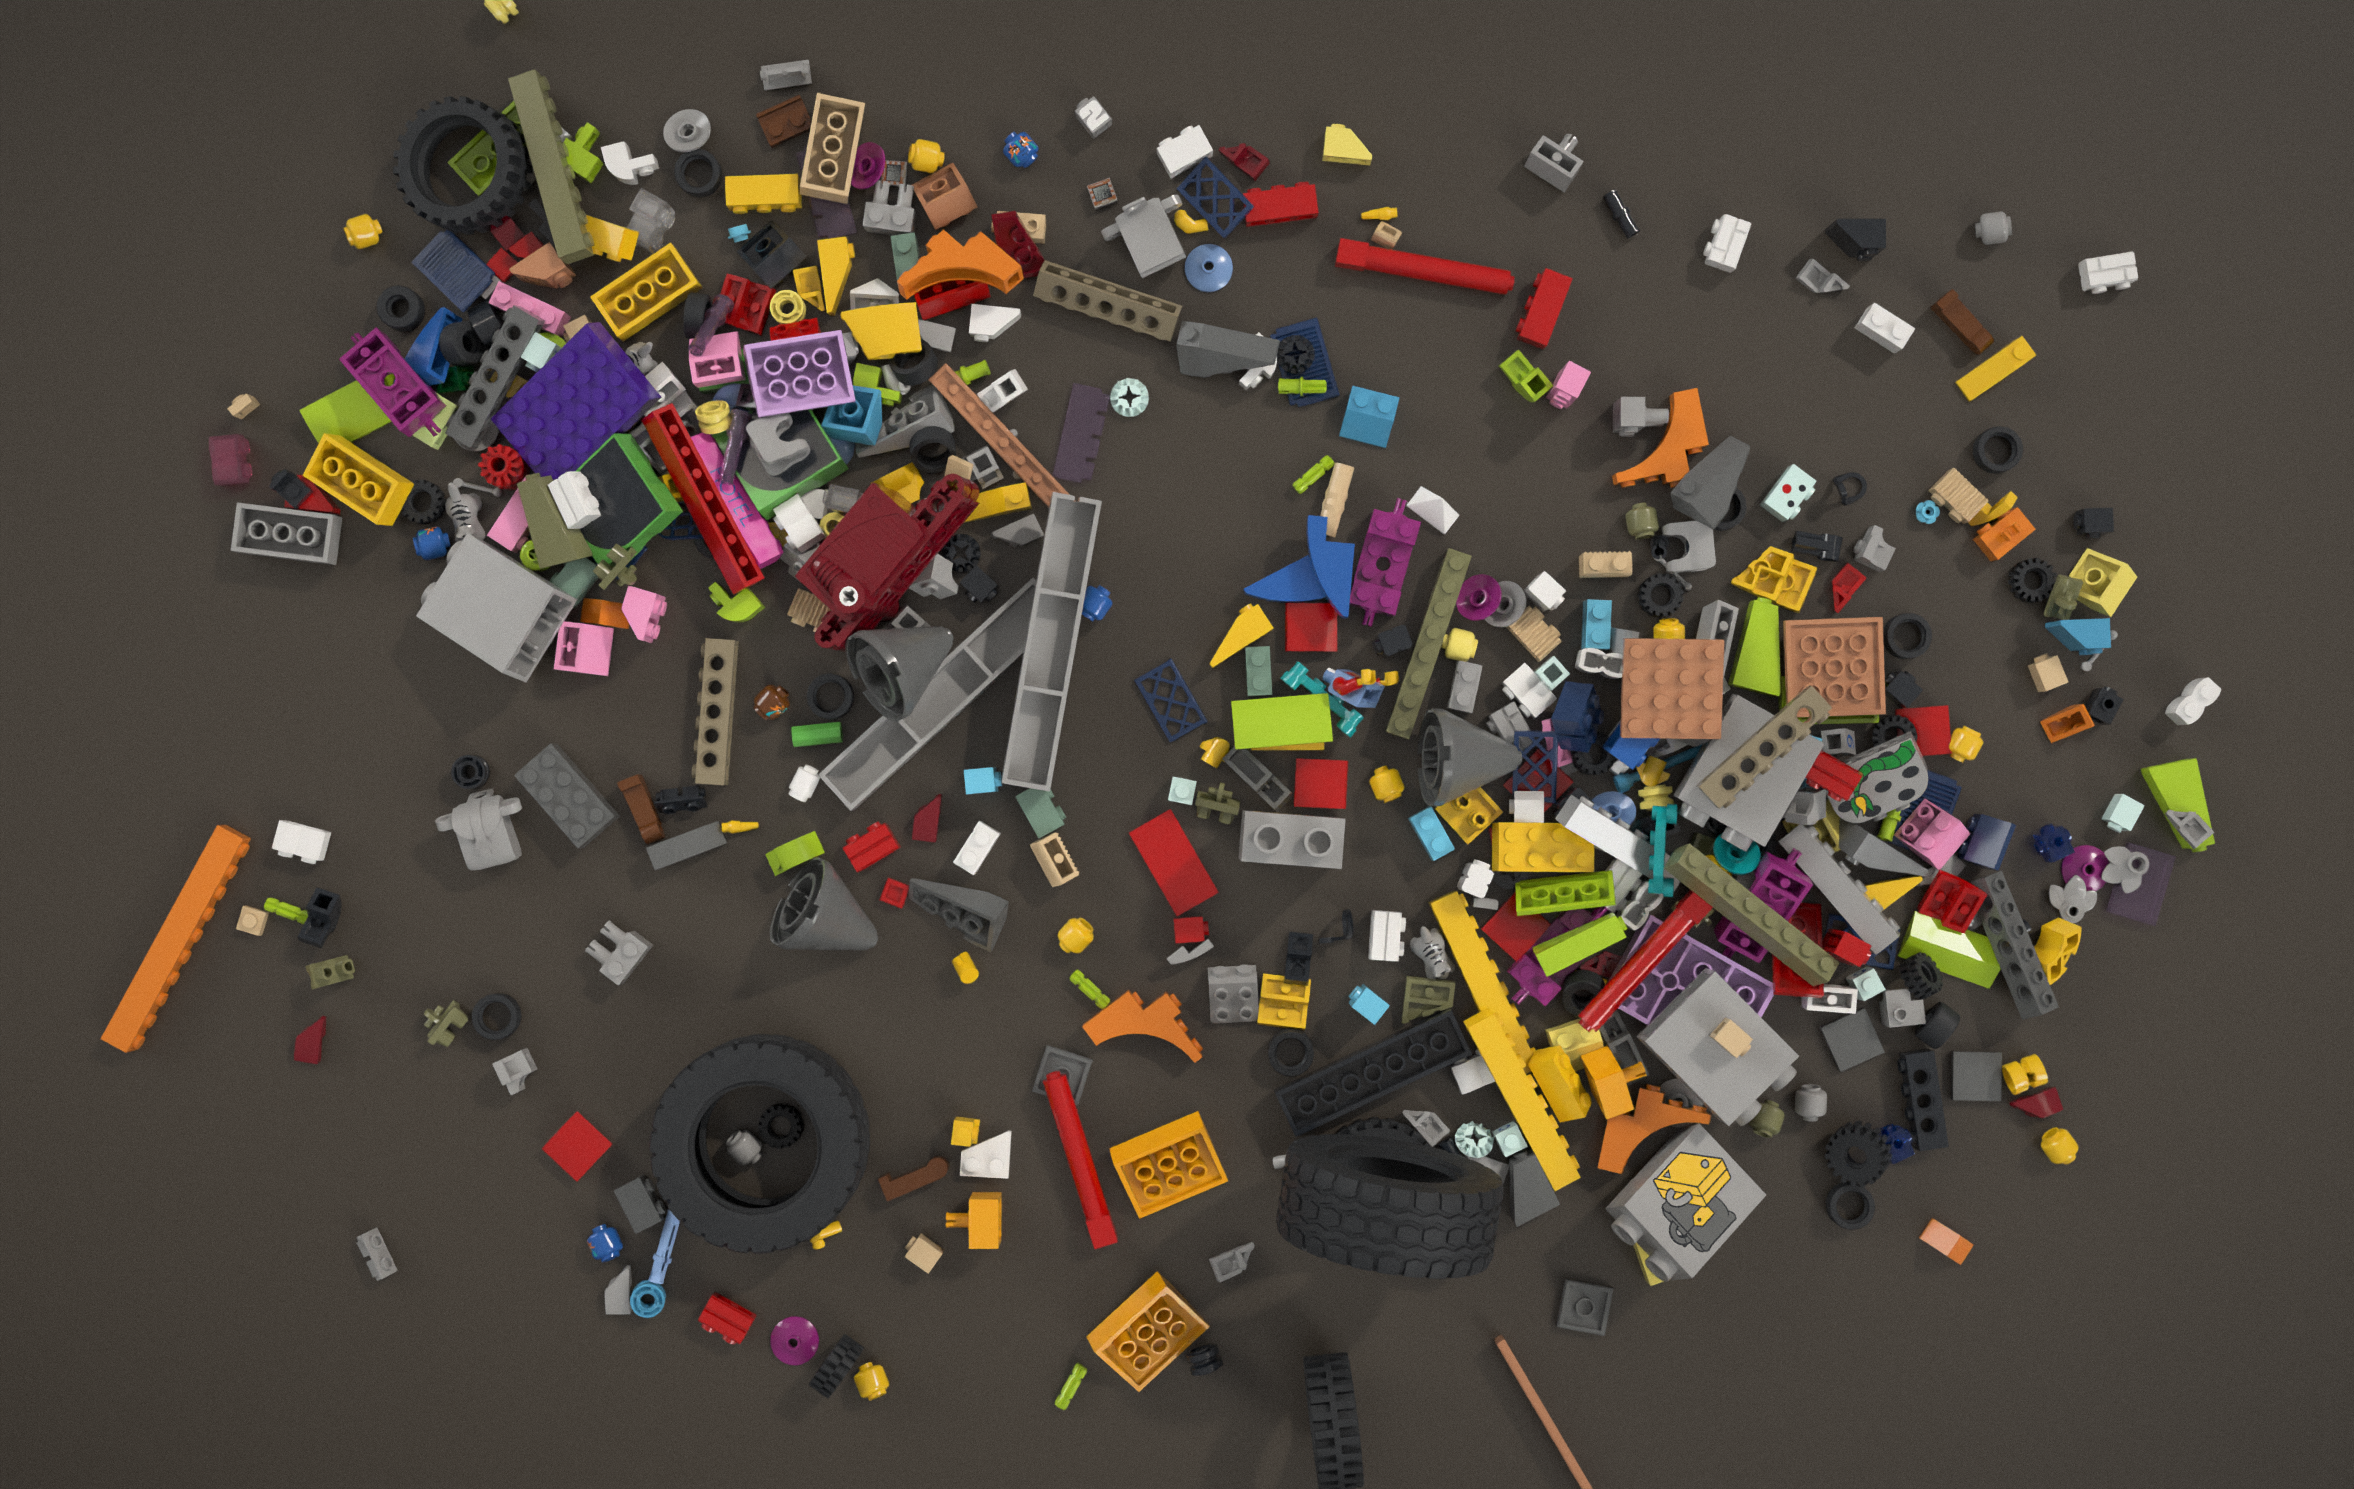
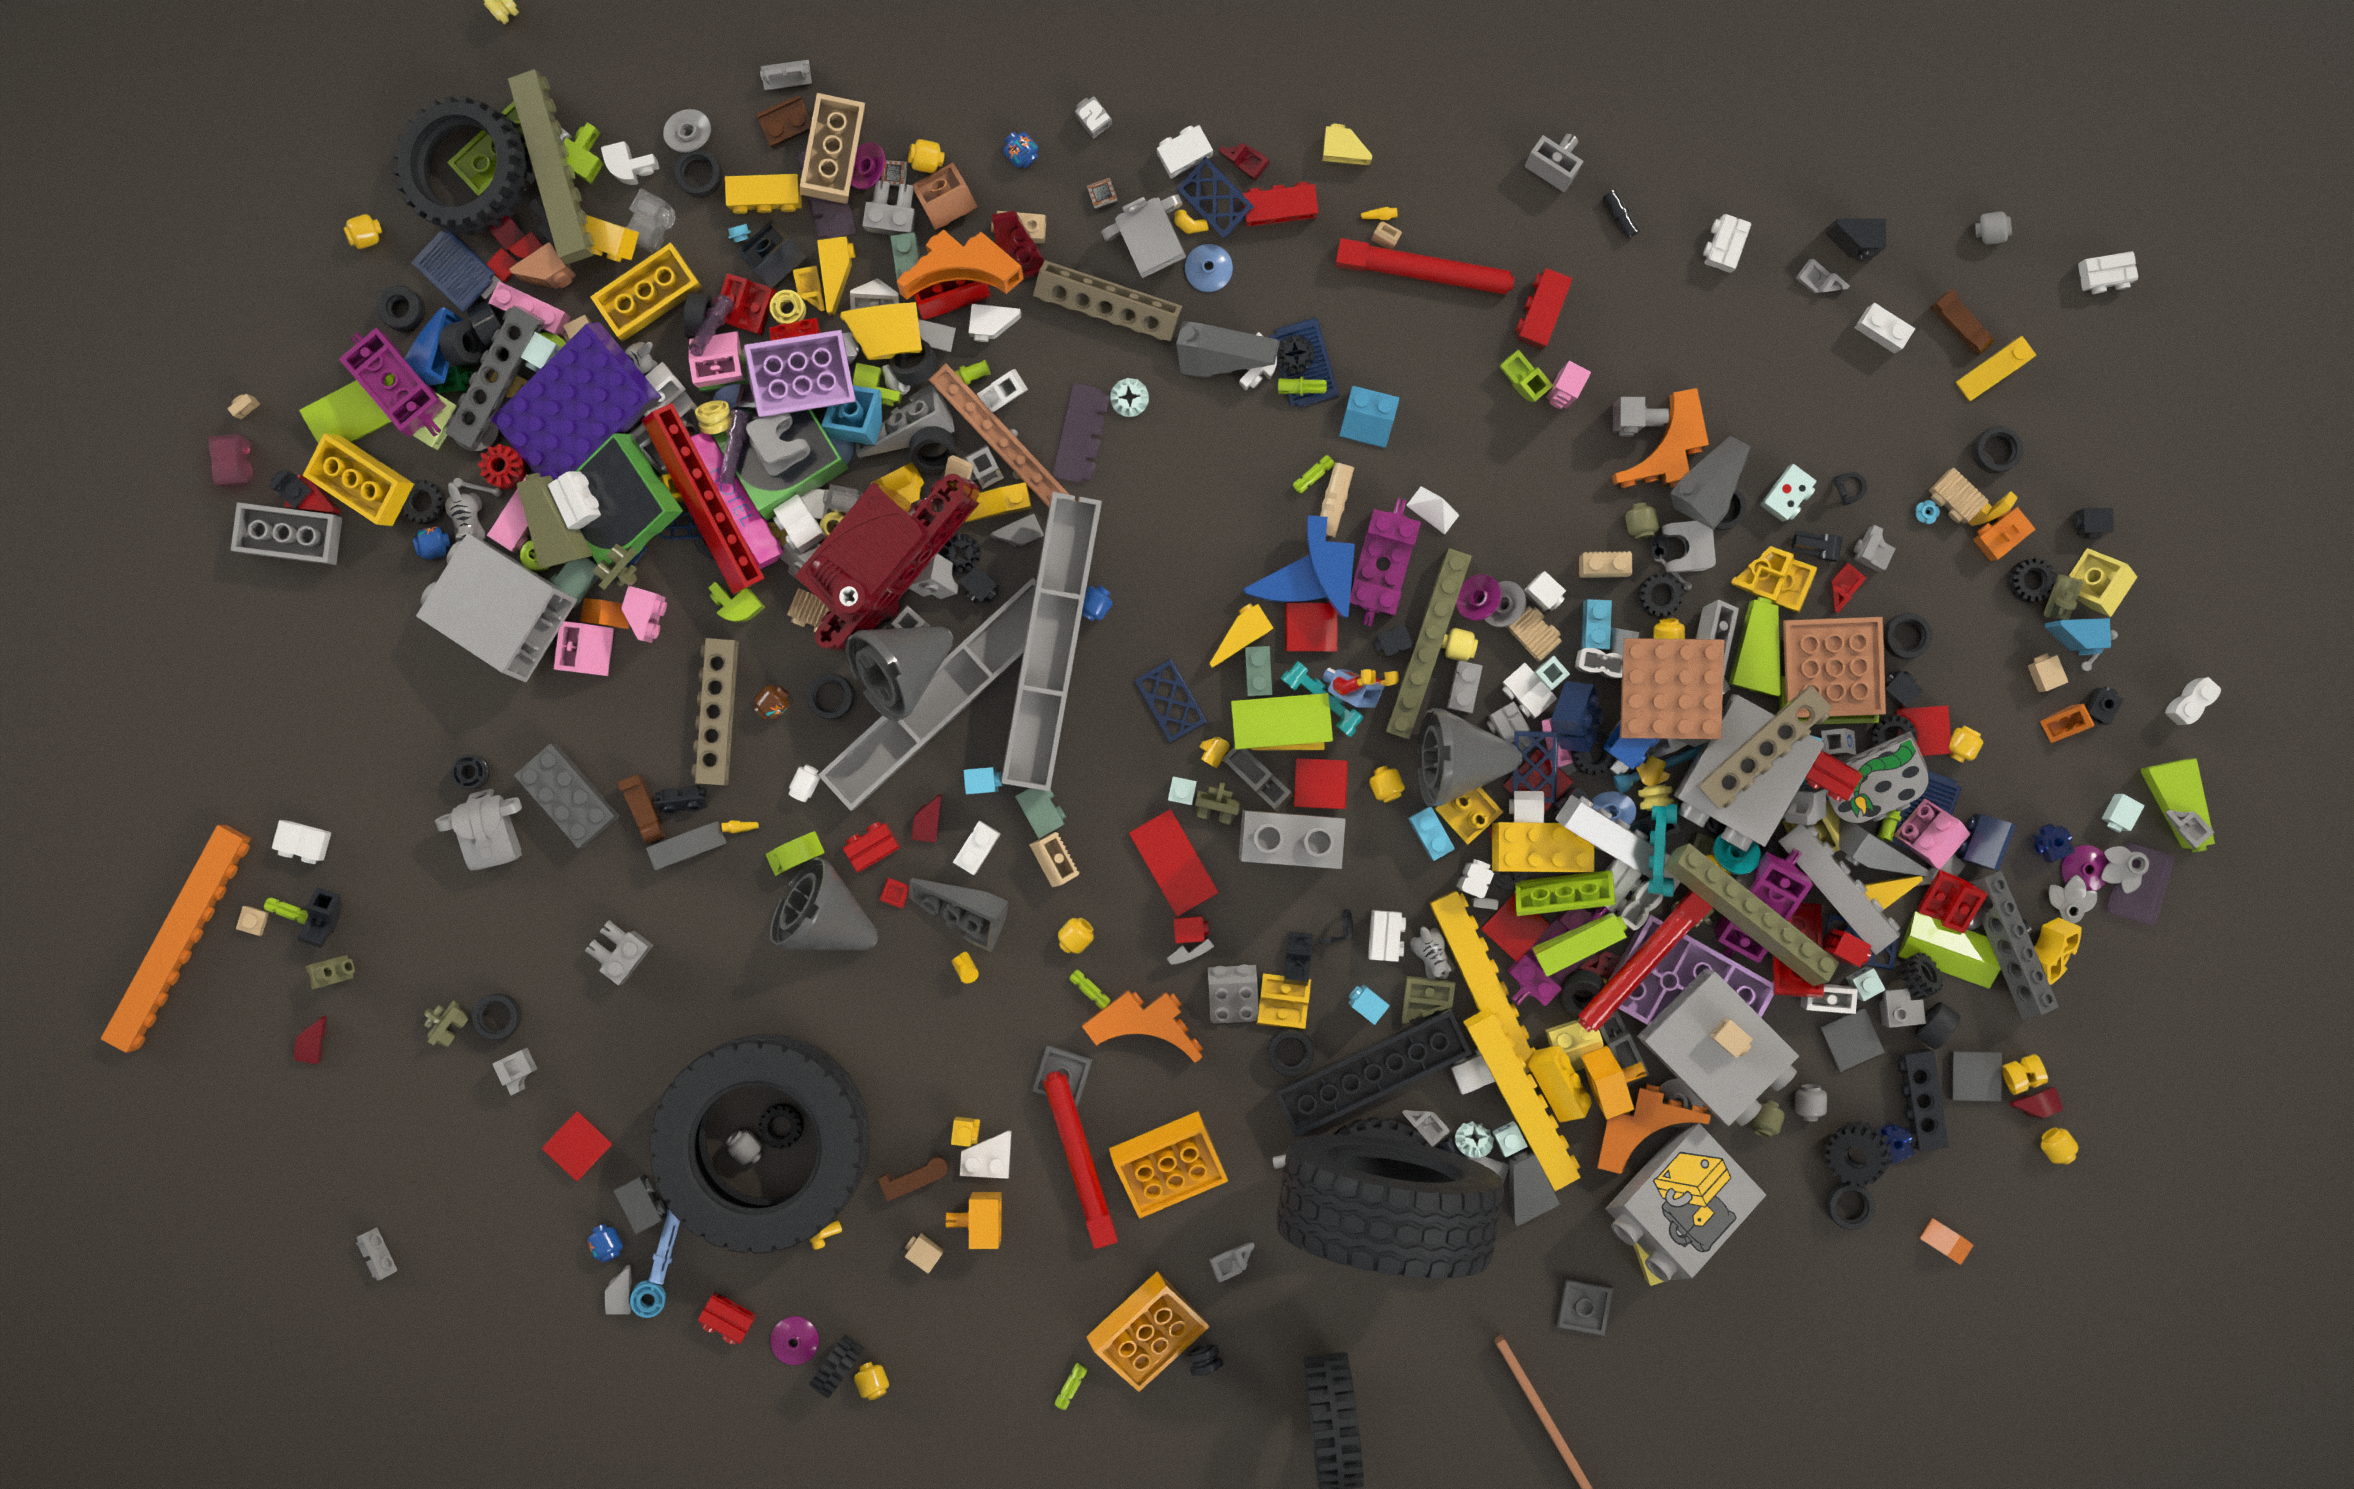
(817, 734): bright green axle -> none

